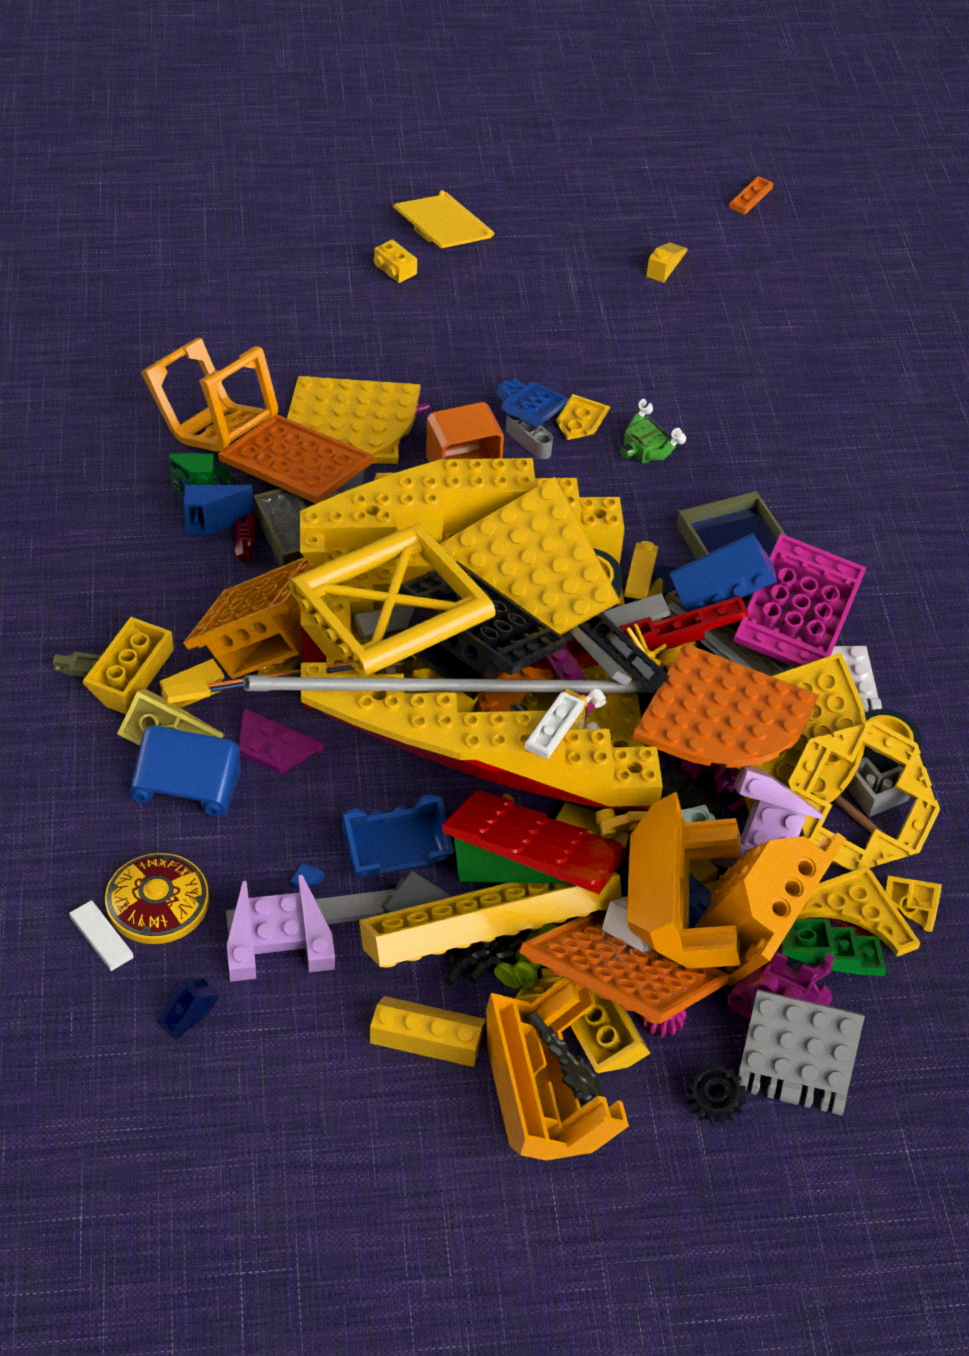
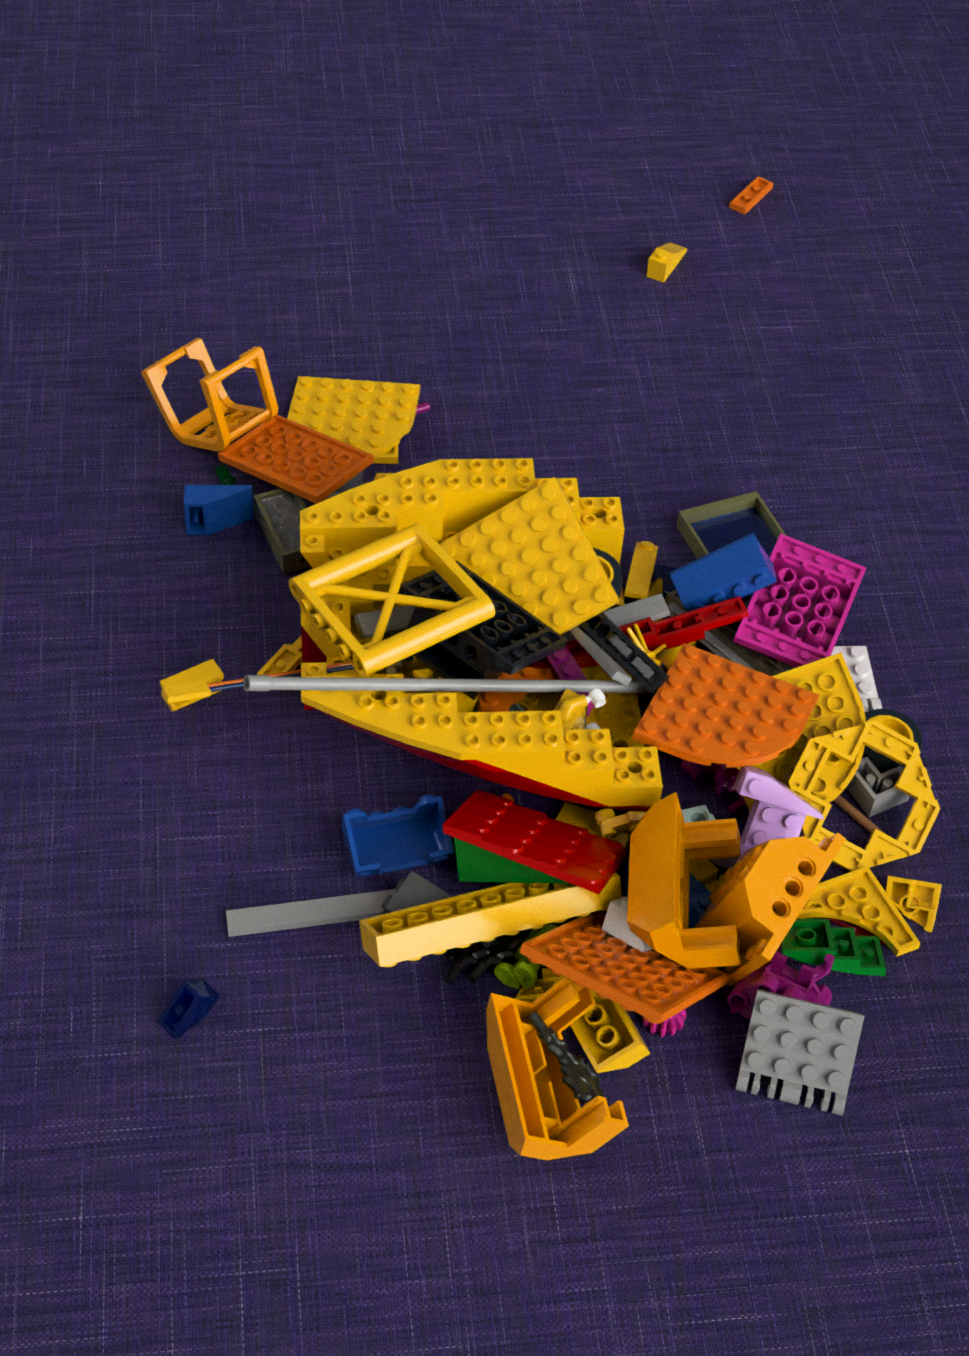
(75, 665): olive hinge -> none
(101, 935): white tile -> none
(129, 663): yellow slope -> none
(153, 710): light yellow wedge -> none
(157, 898): dish -> none
(187, 767): blue windscreen -> none
(191, 470): green slope -> none
(245, 538): dark red hinge -> none
(253, 622): light orange wedge -> none
(274, 744): magenta wing -> none
(275, 926): lavender wedge -> none
(310, 874): blue tile -> none
(395, 261): yellow brick -> none
(427, 1031): yellow slope -> none
(443, 220): yellow container -> none
(464, 434): orange plate -> none
(530, 402): blue plate -> none
(534, 439): light grey beam -> none
(554, 725): white tile -> none
(581, 417): yellow tile -> none
(648, 440): bright green torso -> none
(692, 792): pearl dark grey tile -> none
(716, 1108): black gear -> none

